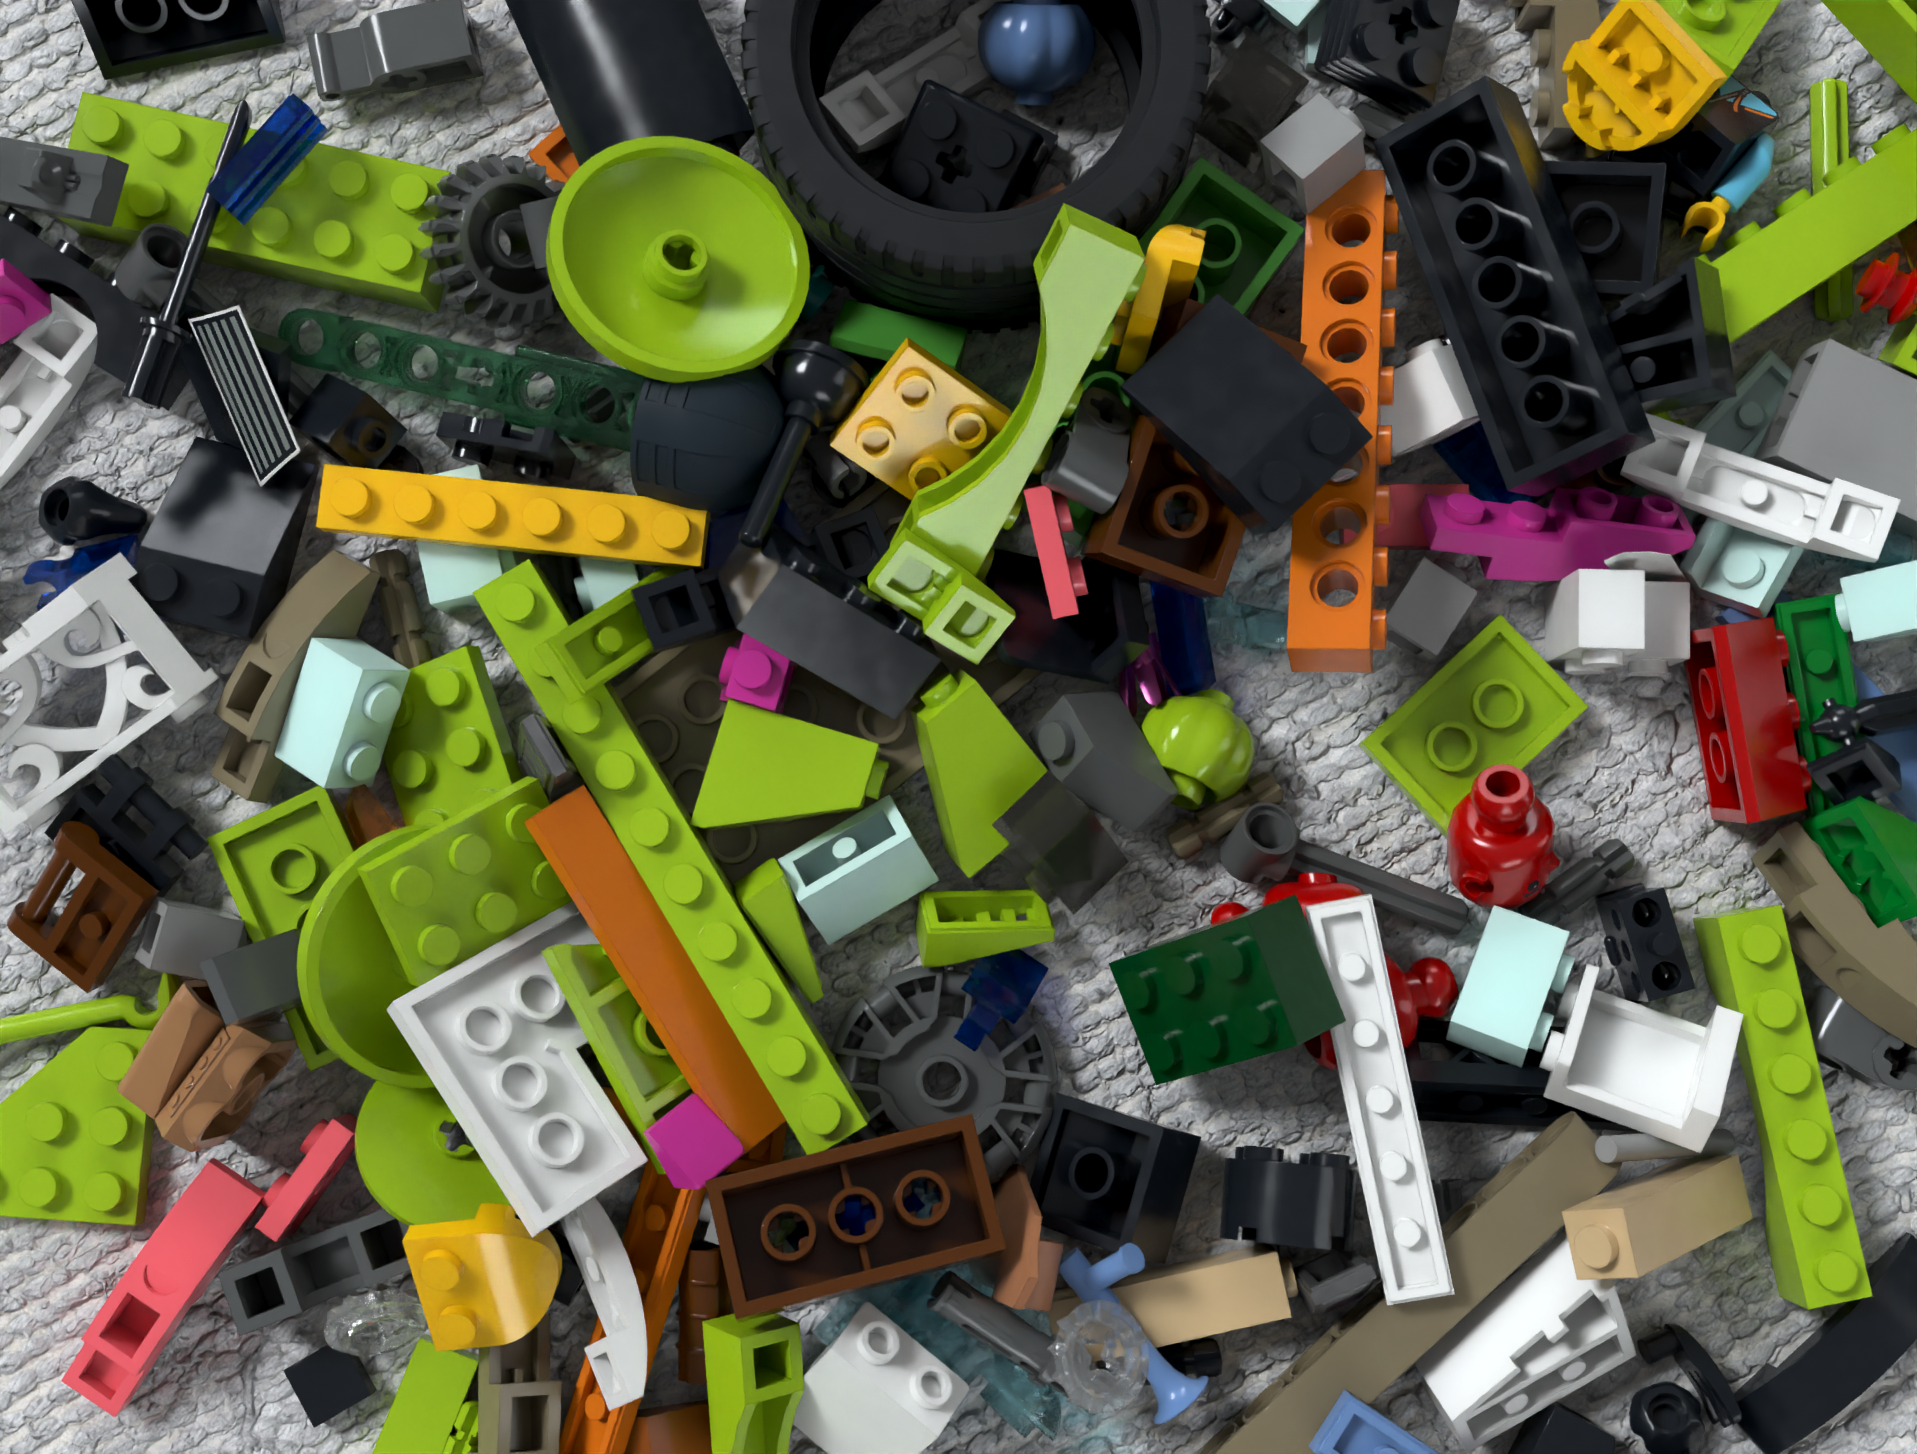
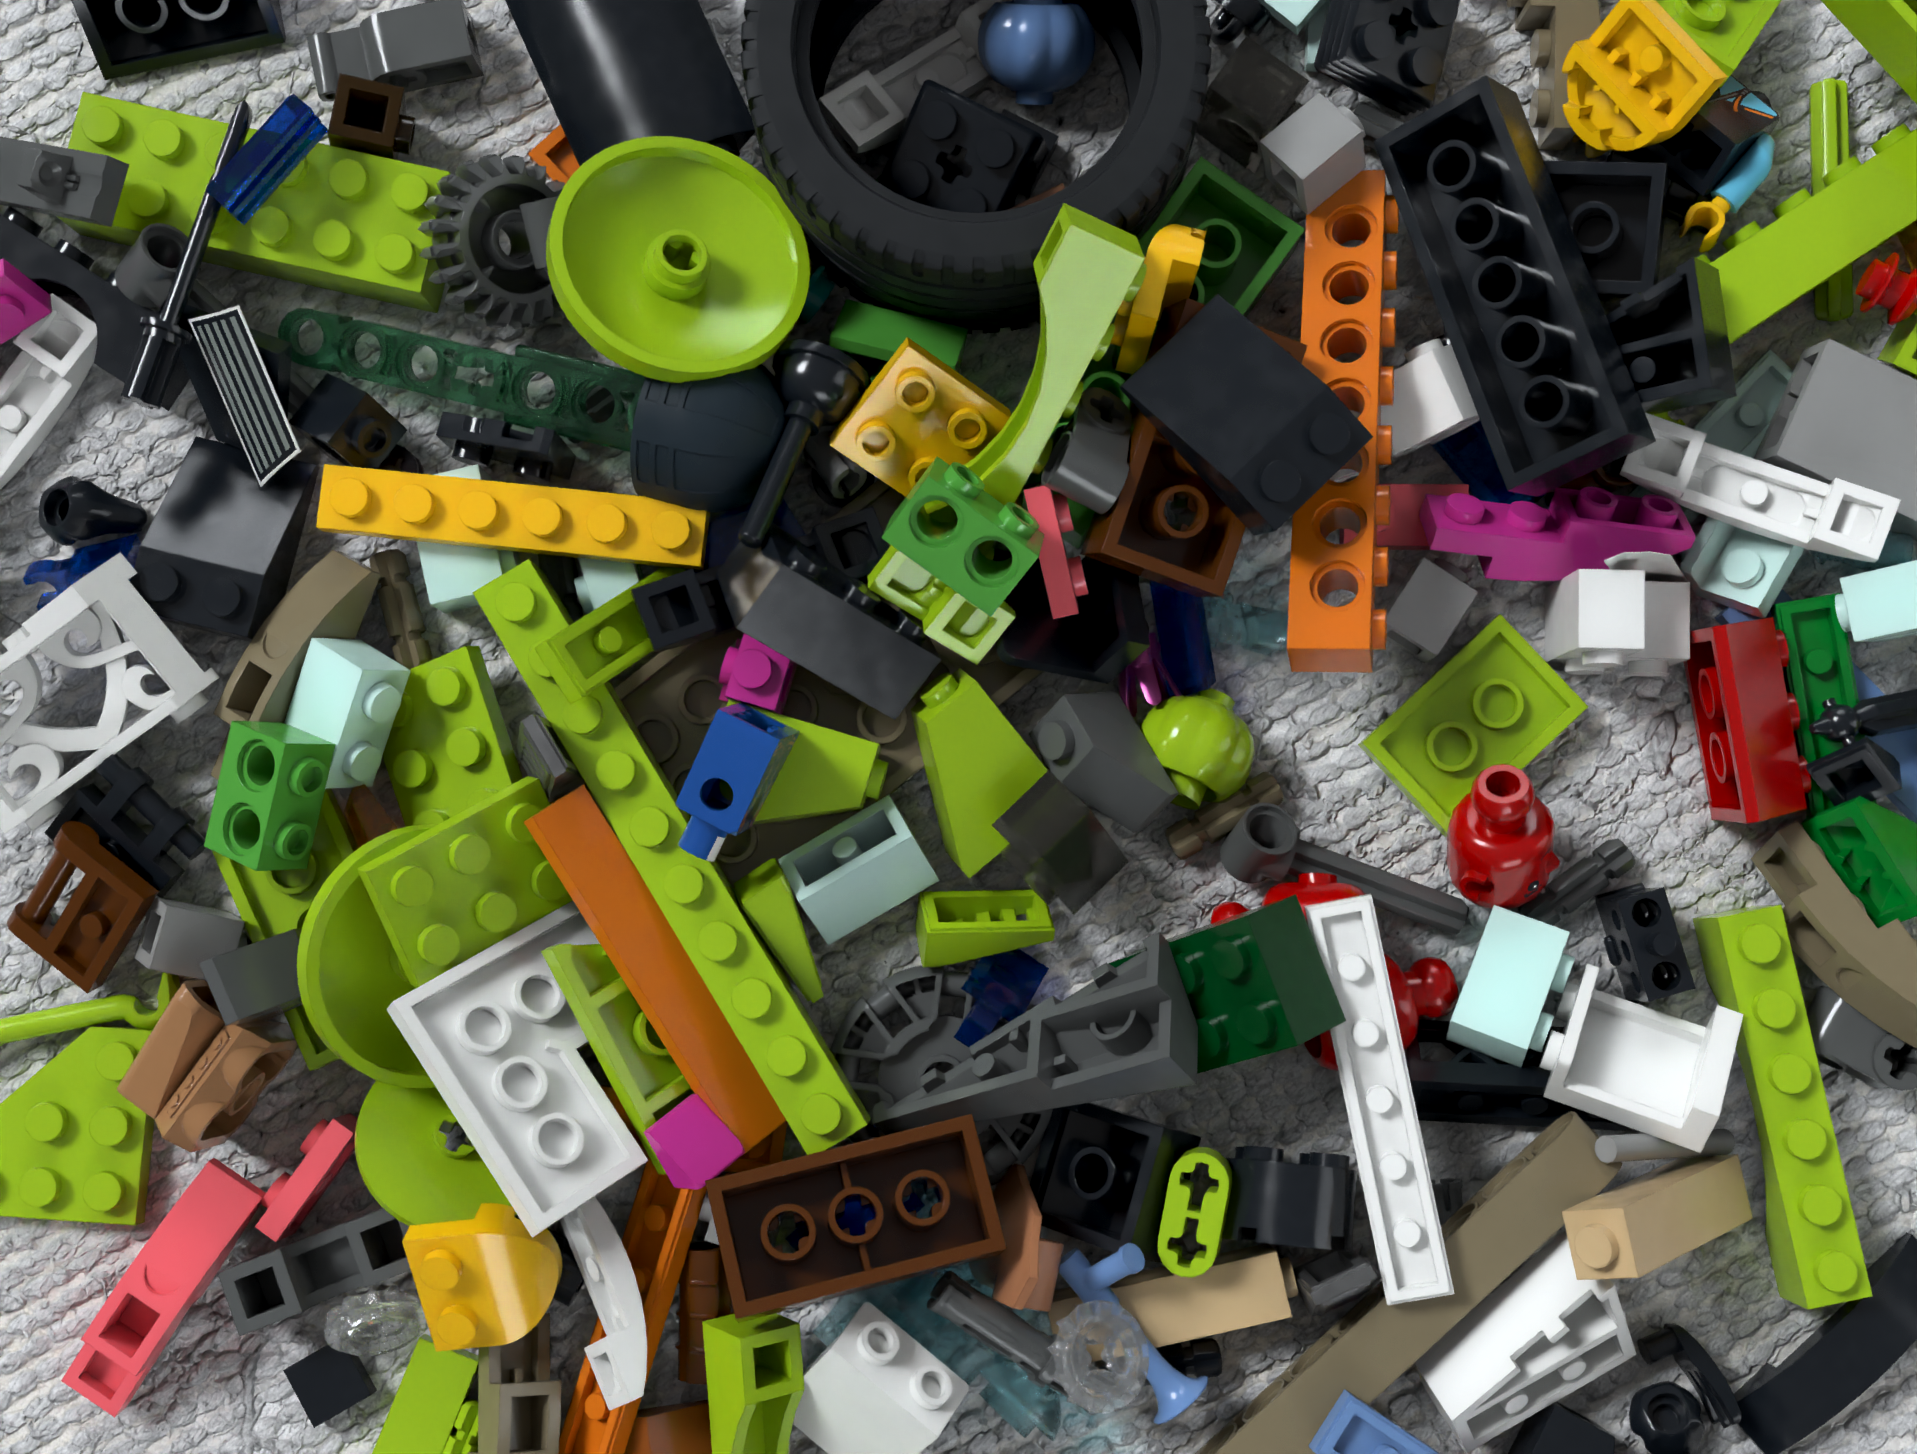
(269, 795): none -> bright green brick
(370, 118): none -> dark brown brick
(748, 754): none -> blue torso
(952, 547): none -> bright green brick
(1102, 1043): none -> dark grey wedge
(1179, 1209): none -> lime beam

